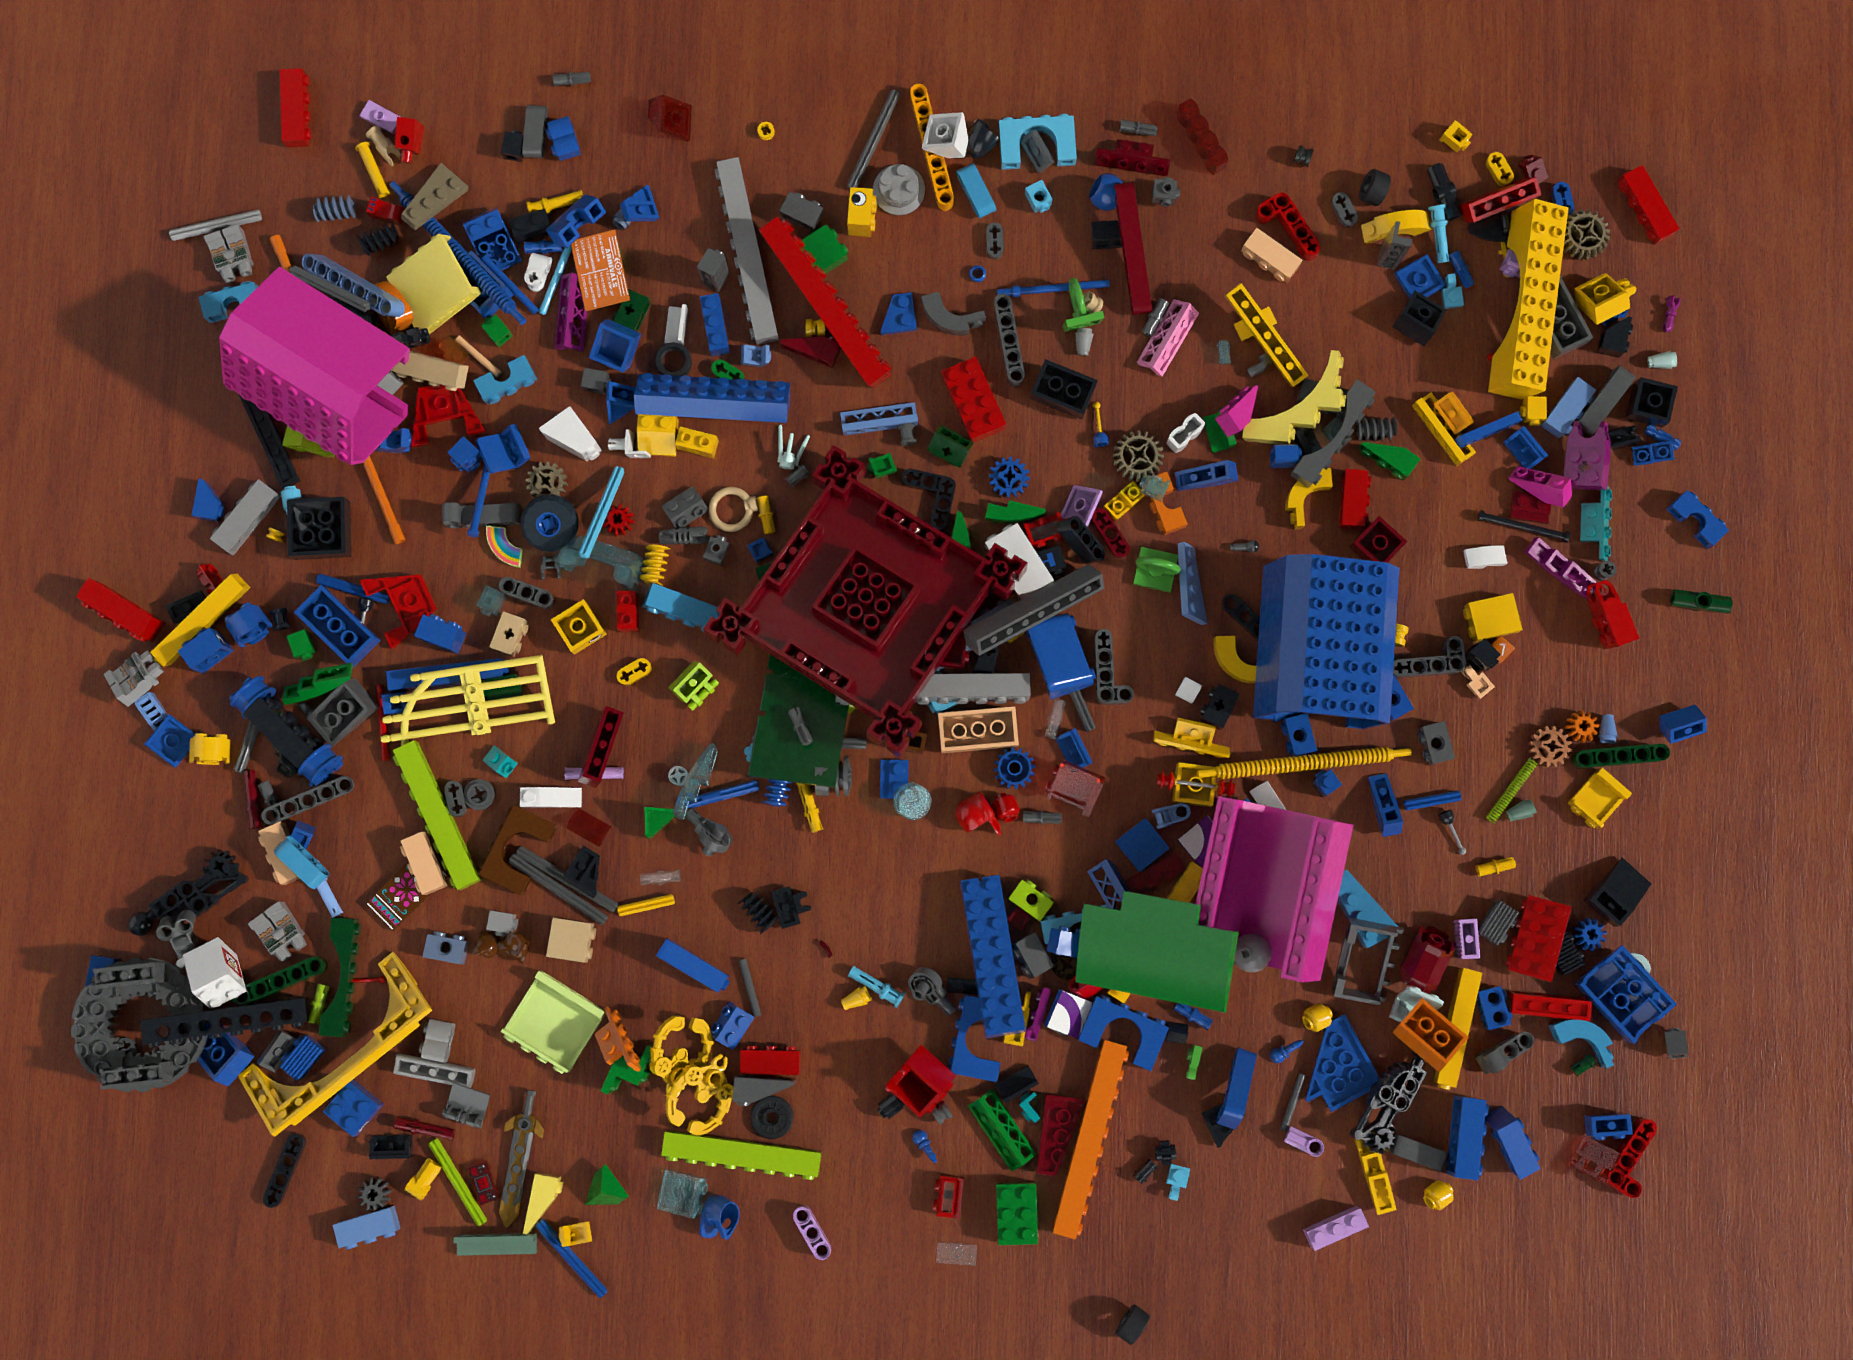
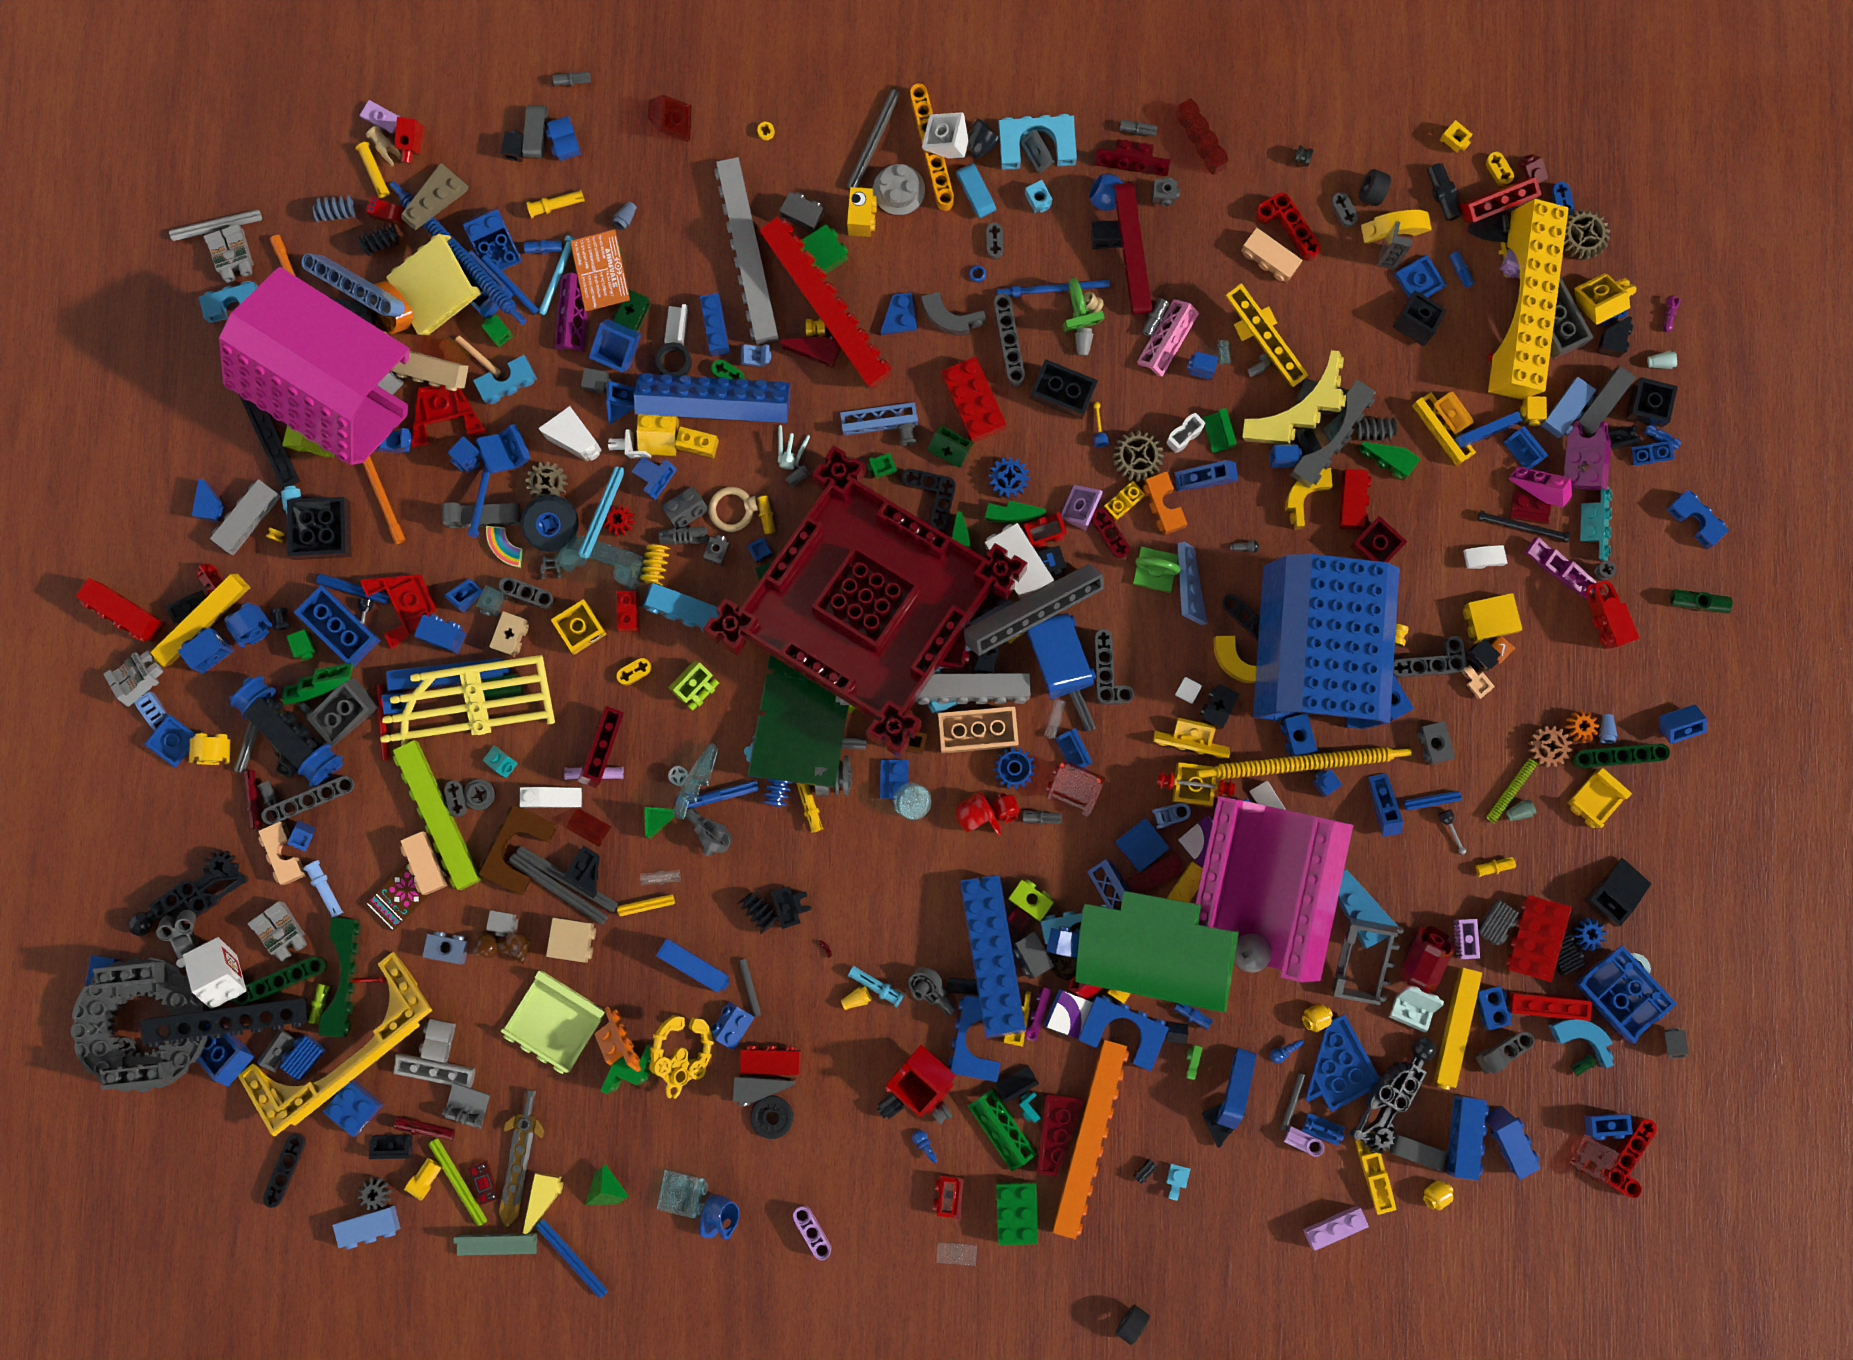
(294, 108): red brick -> none
(301, 862): dark azure beam -> none
(330, 289): dark grey axle -> none
(413, 337): black plate -> none
(464, 595): none -> blue slope
(530, 226): black brick -> none
(537, 269): white piece -> none
(564, 229): blue arch -> none
(575, 1234): yellow bracket -> none
(640, 206): blue wing -> none
(655, 475): none -> blue piece
(705, 1089): yellow piece -> none
(713, 269): dark grey brick -> none
(742, 1154): lime brick -> none
(800, 726): dark grey axle -> none
(1081, 540): black beam -> none
(1154, 486): clear light blue brick -> none
(1165, 1152): black gear -> none
(1202, 365): none -> blue brick
(1239, 412): dark pink slope -> none
(1323, 1129): none -> blue hinge
(1430, 1035): orange brick -> none
(1438, 224): medium azure pin -> none
(1452, 295): medium azure plate -> none
(1648, 205): red brick -> none

